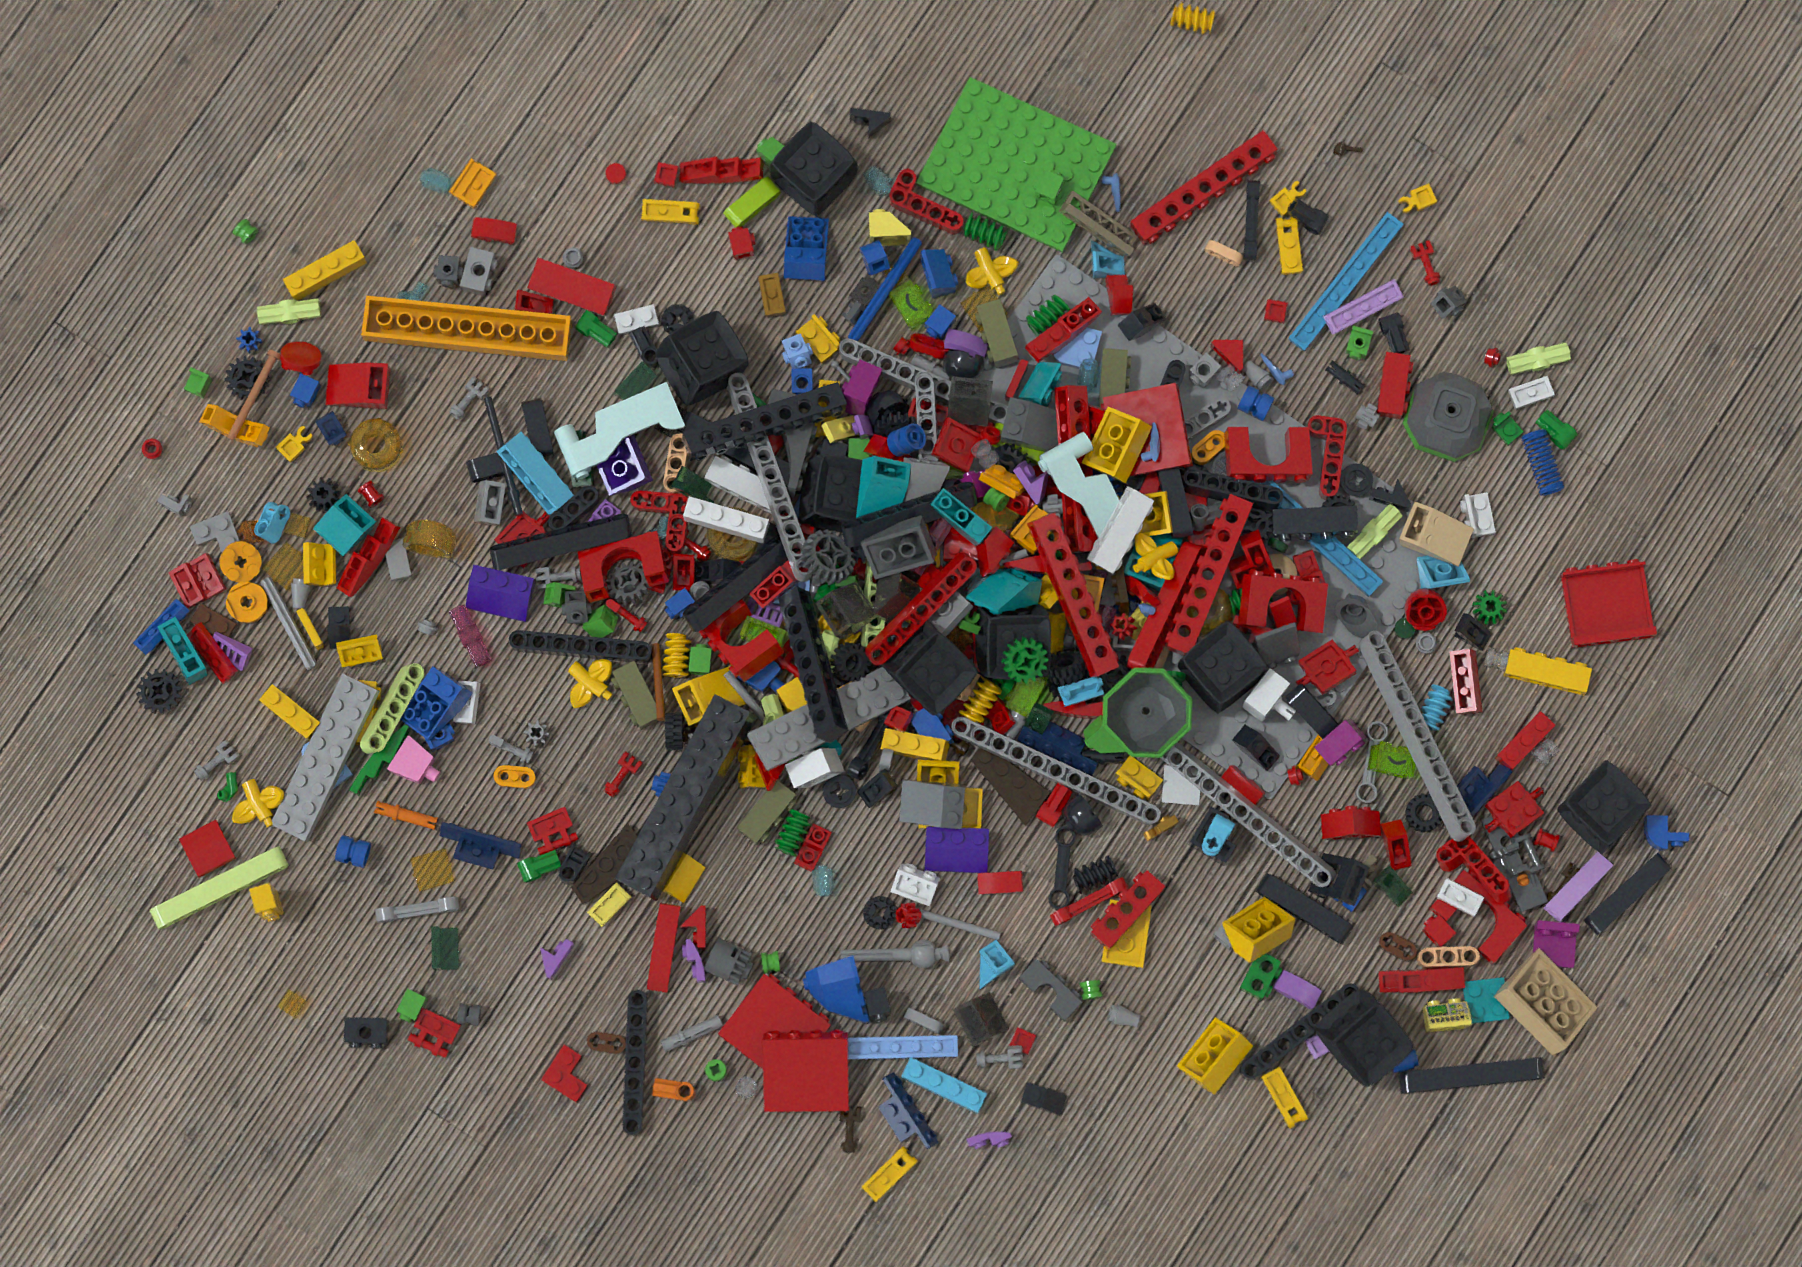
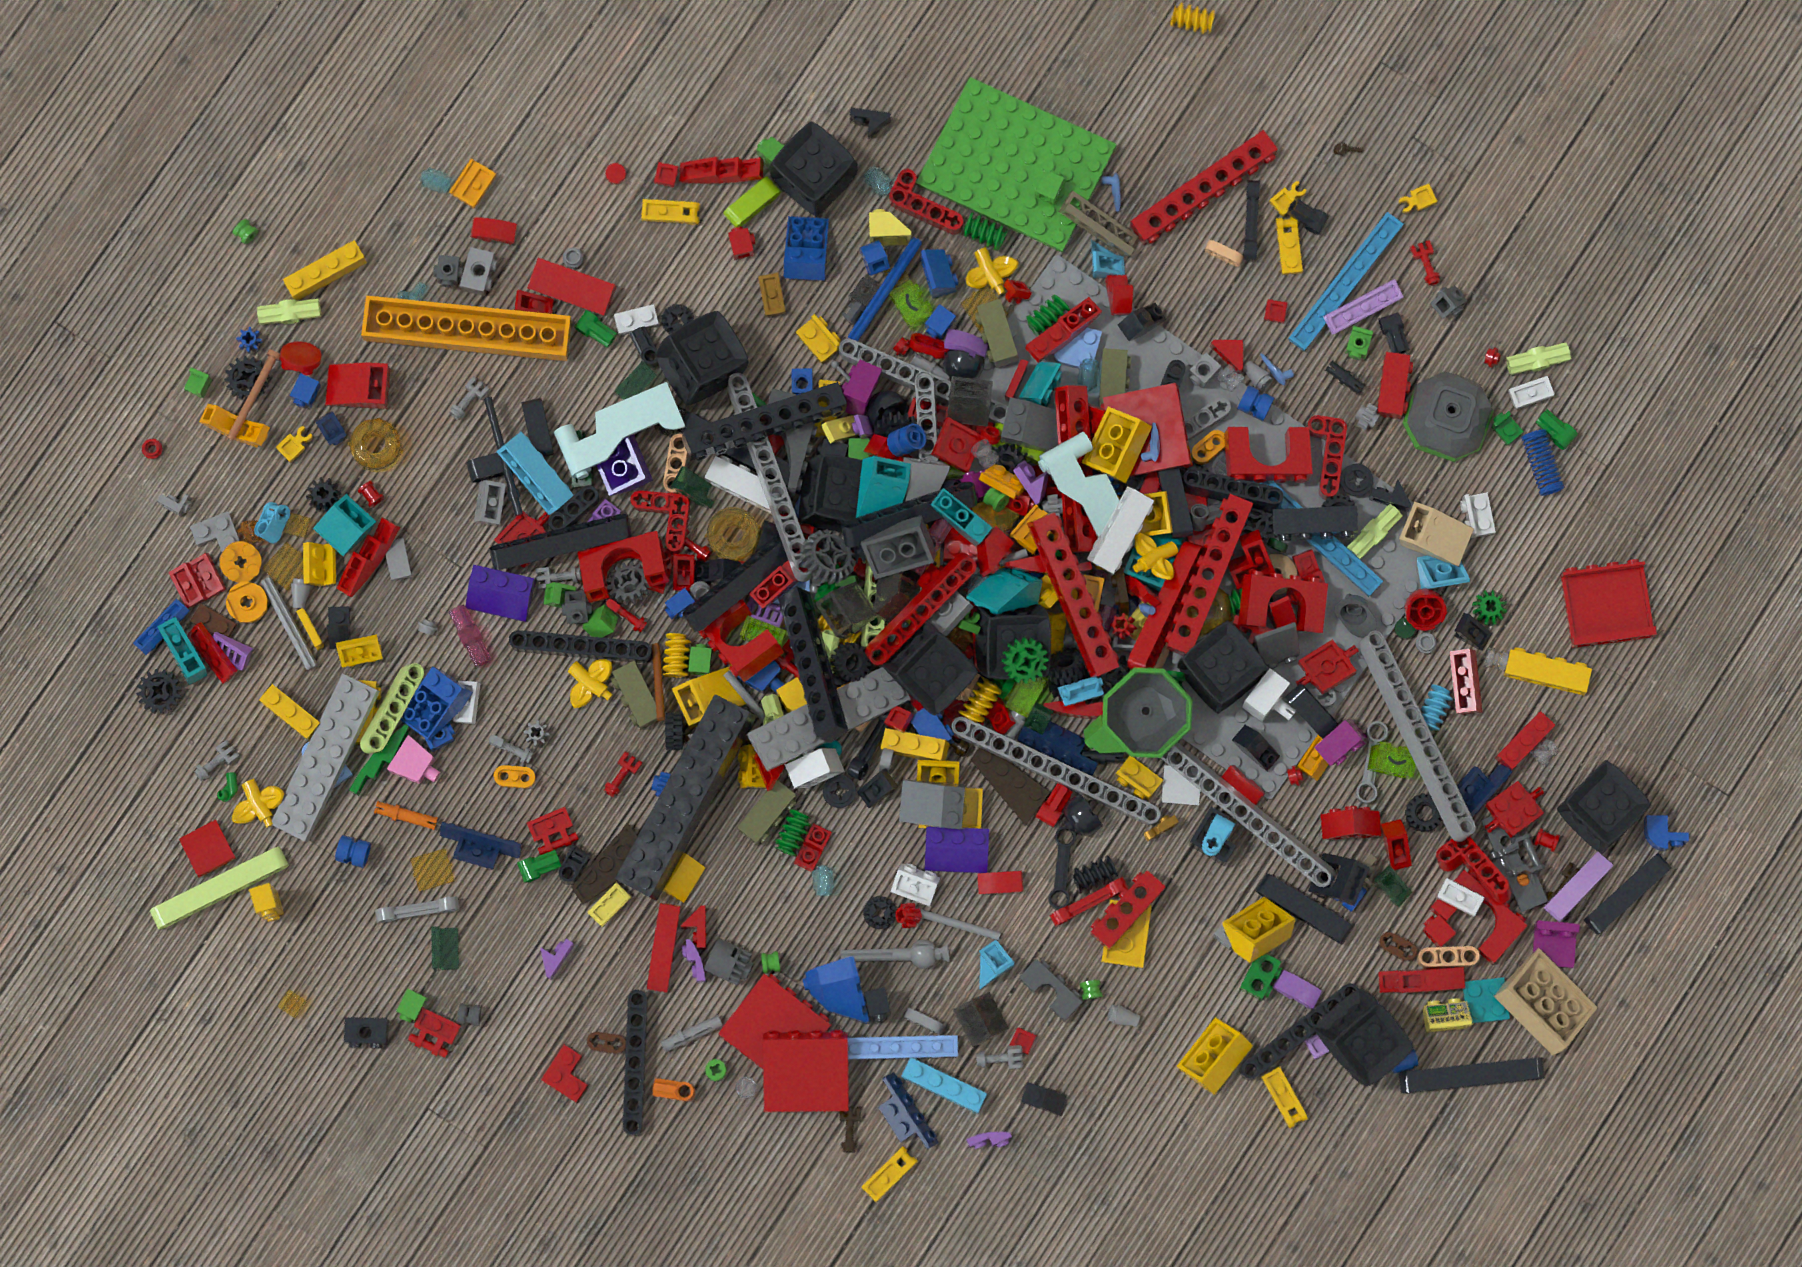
(430, 538): clear yellow piece -> none
(662, 528): clear light blue arm -> none
(726, 520): white brick -> none
(796, 352): light blue brick -> none
(1016, 290): none -> red tile

